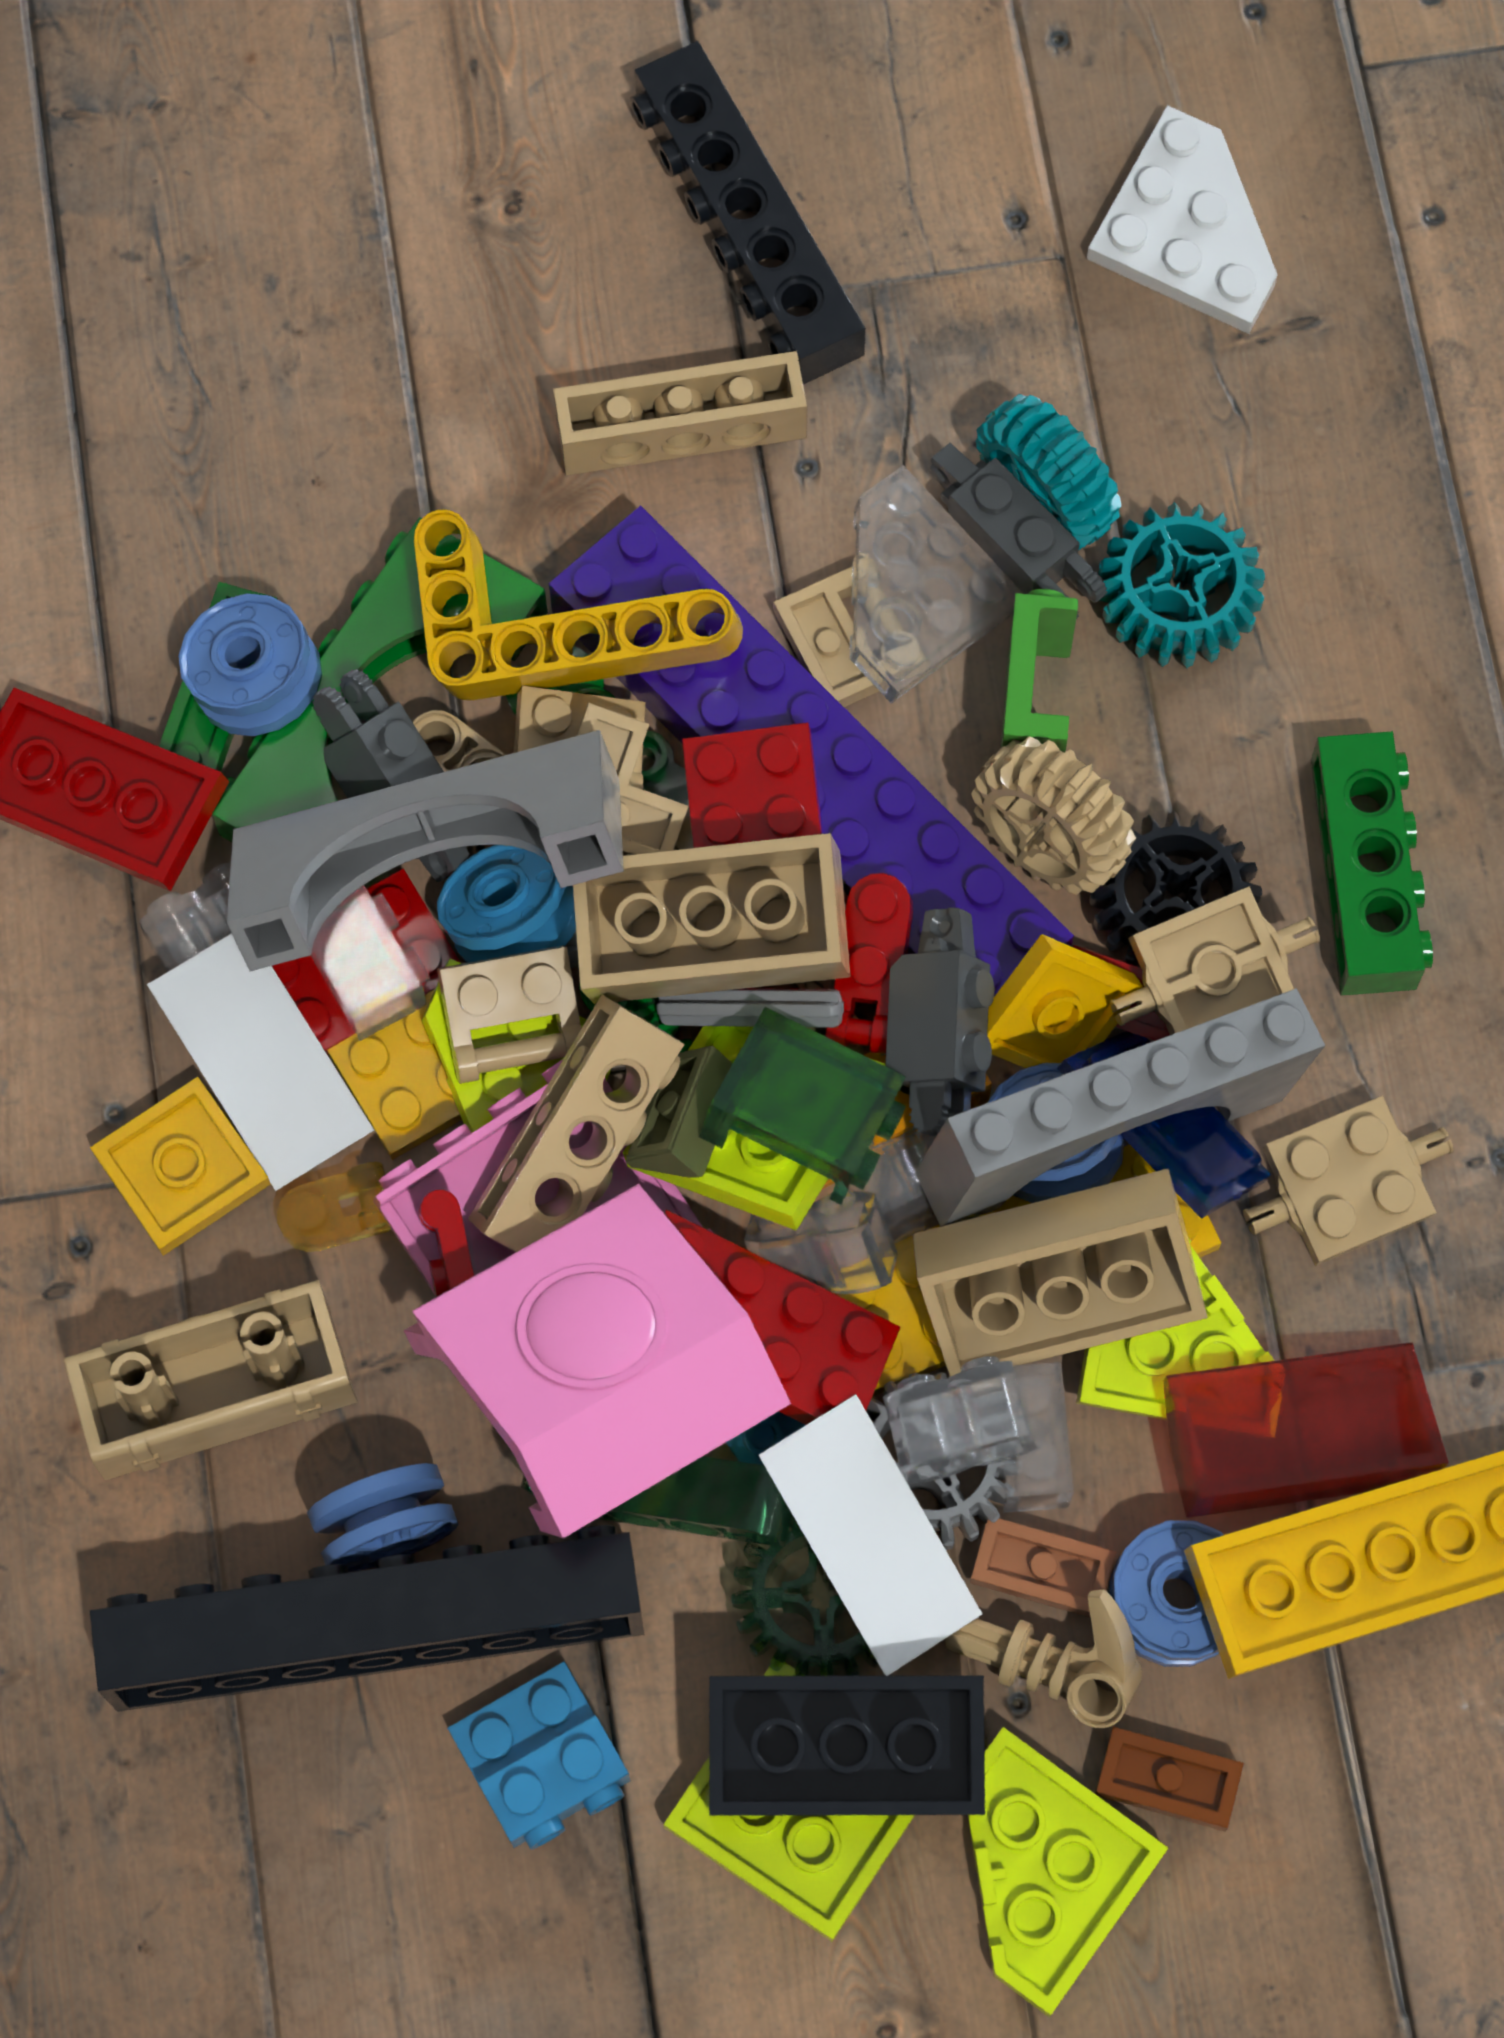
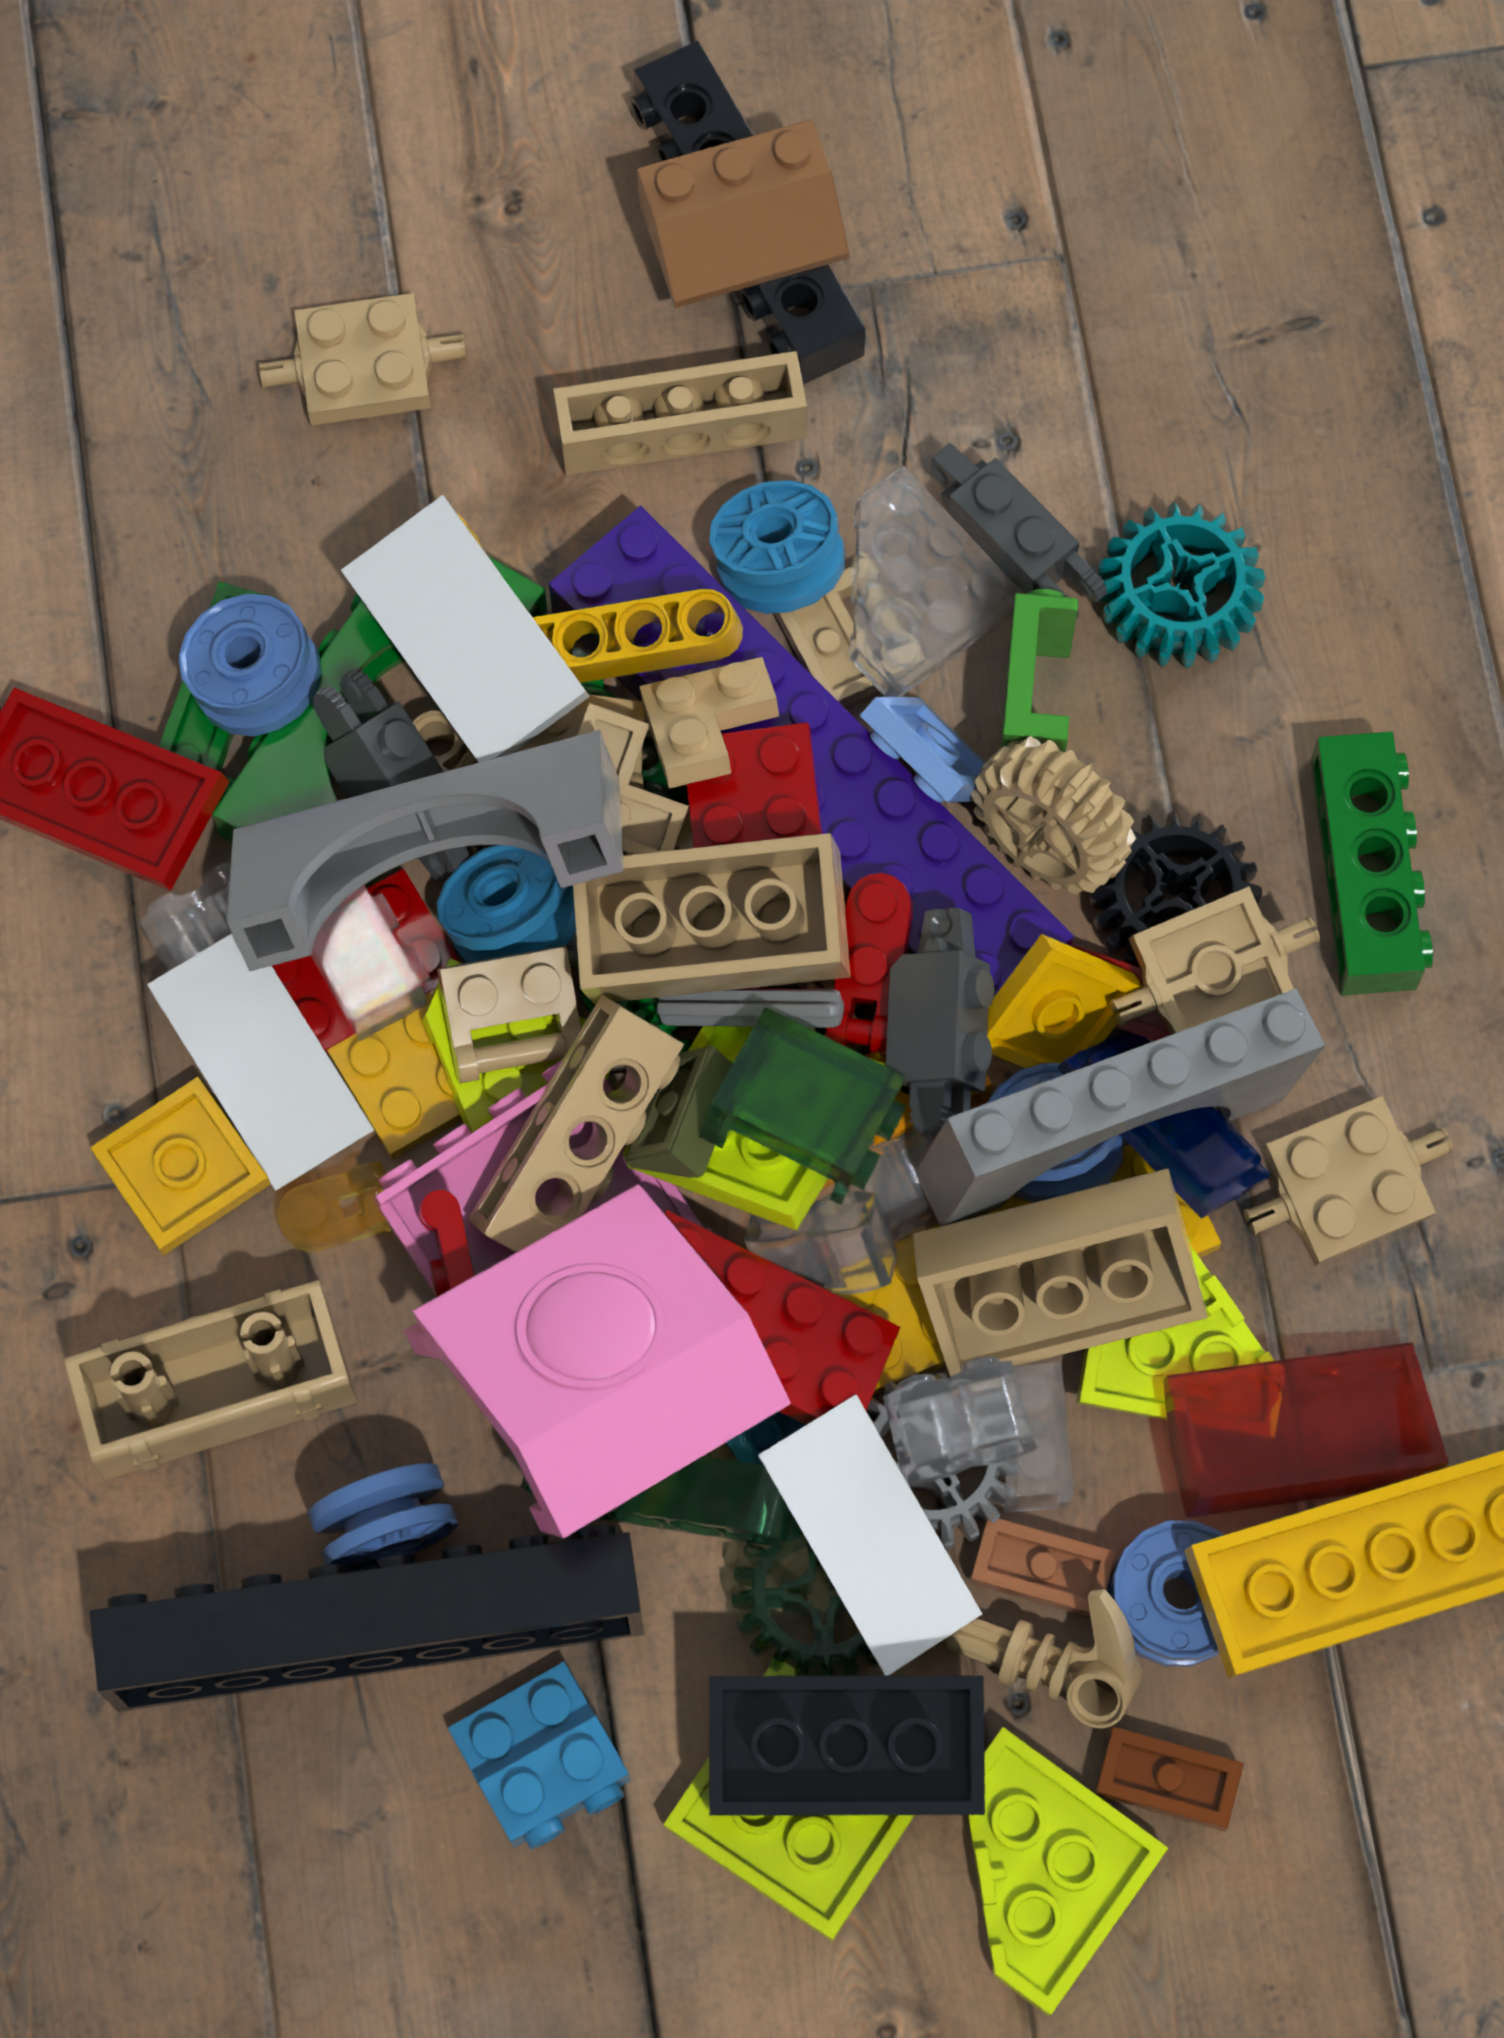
(362, 359): none -> tan plate
(464, 632): none -> white tile
(694, 708): none -> tan plate
(742, 213): none -> medium nougat slope
(777, 546): none -> dark azure wheel
(918, 735): none -> light blue plate
(1052, 465): teal gear -> none
(1188, 225): white plate -> none

